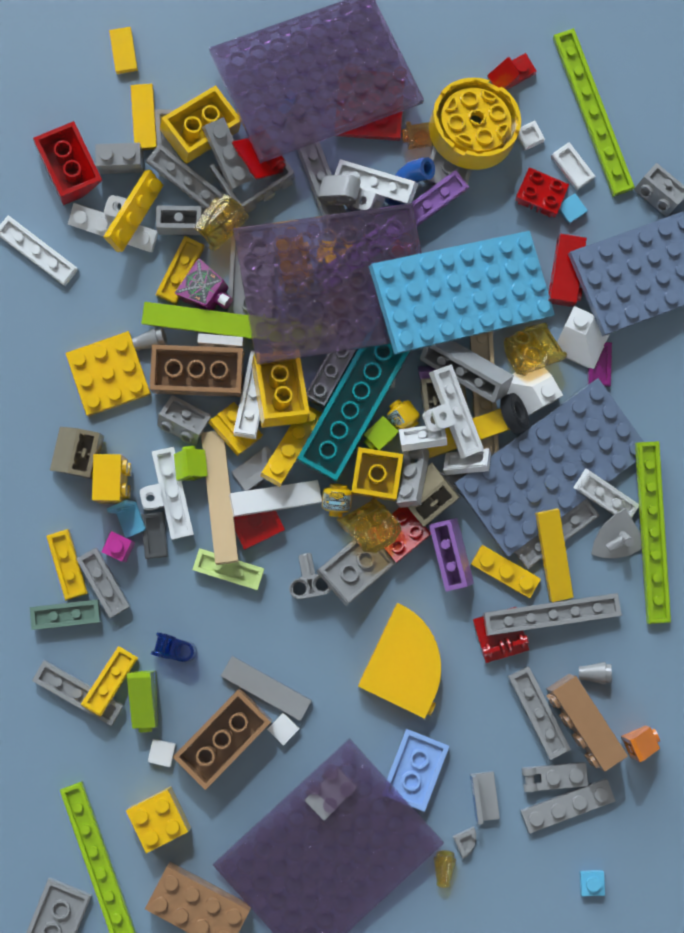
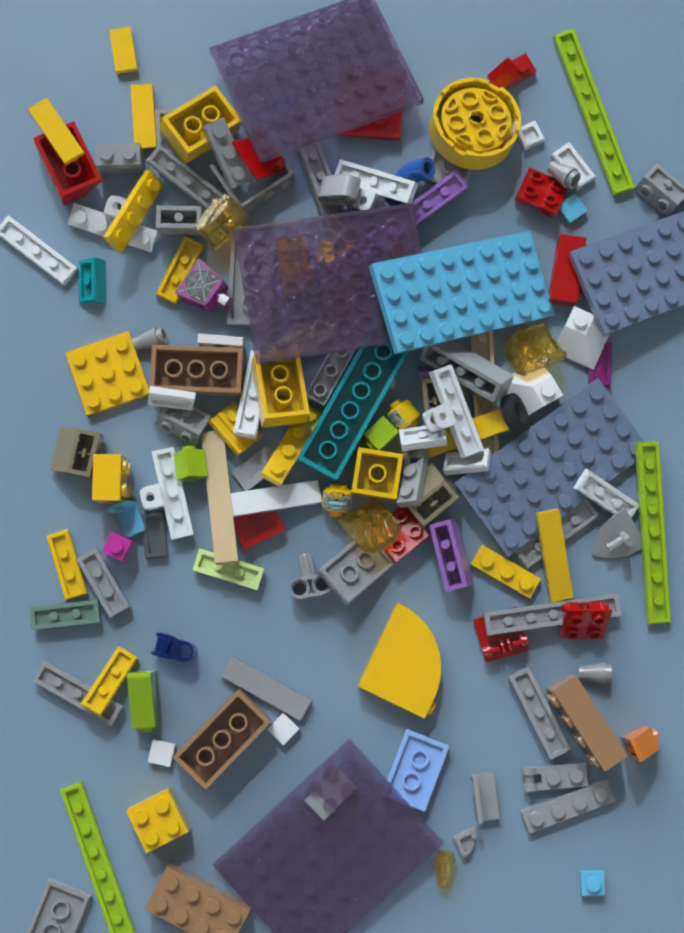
(56, 131): none -> yellow tile
(92, 281): none -> teal slope
(171, 398): none -> white tile
(196, 320): lime tile -> none
(416, 135): clear orange bracket -> none
(564, 174): none -> light grey cone
(584, 623): none -> red hinge

